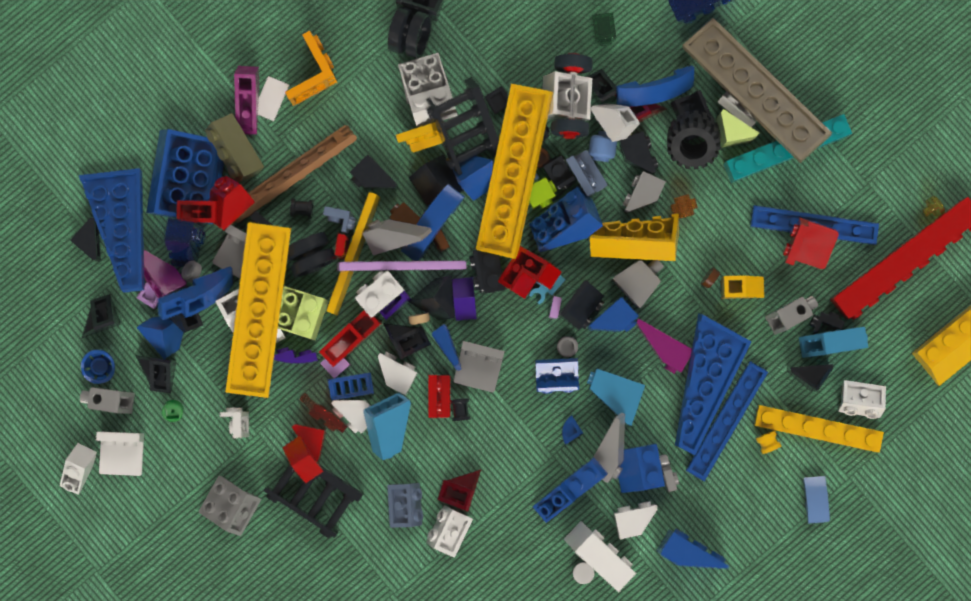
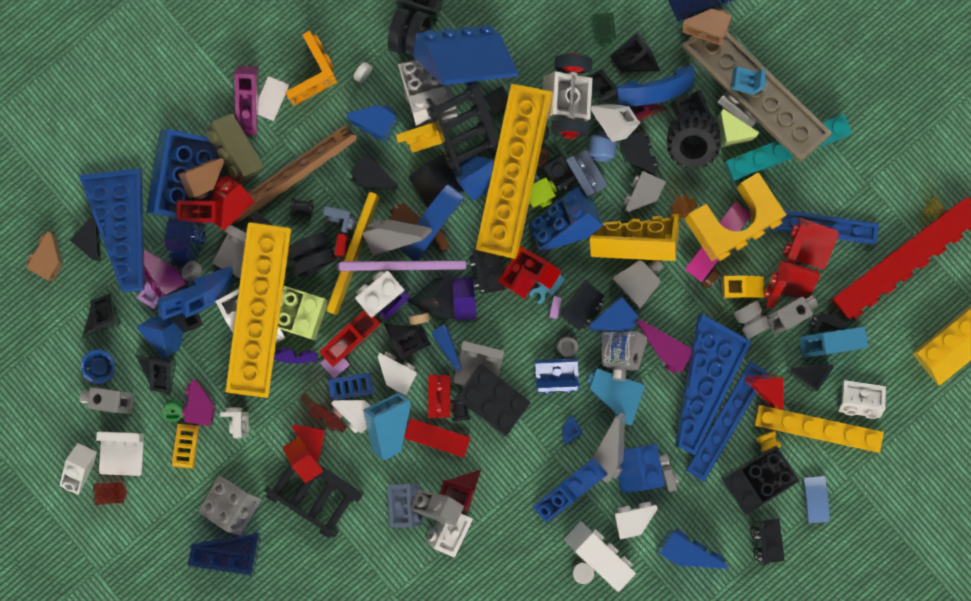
(47, 258): none -> medium nougat slope
(109, 493): none -> clear red bracket
(192, 455): none -> yellow slope
(200, 406): none -> magenta slope
(201, 178): none -> medium nougat slope
(229, 555): none -> clear blue wedge
(362, 72): none -> white tile
(375, 121): none -> blue slope
(437, 437): none -> red tile
(437, 507): none -> light grey slope
(464, 55): none -> blue slope
(492, 400): none -> black plate
(622, 352): none -> light grey torso
(635, 56): none -> black slope
(709, 25): none -> medium nougat slope
(718, 240): none -> yellow arch
(733, 221): none -> dark pink slope
(747, 80): none -> dark azure bracket
(752, 320): none -> light grey wheel
(760, 479): none -> black slope
(768, 541): none -> black bracket
(769, 388): none -> red slope
(790, 281): none -> red bracket

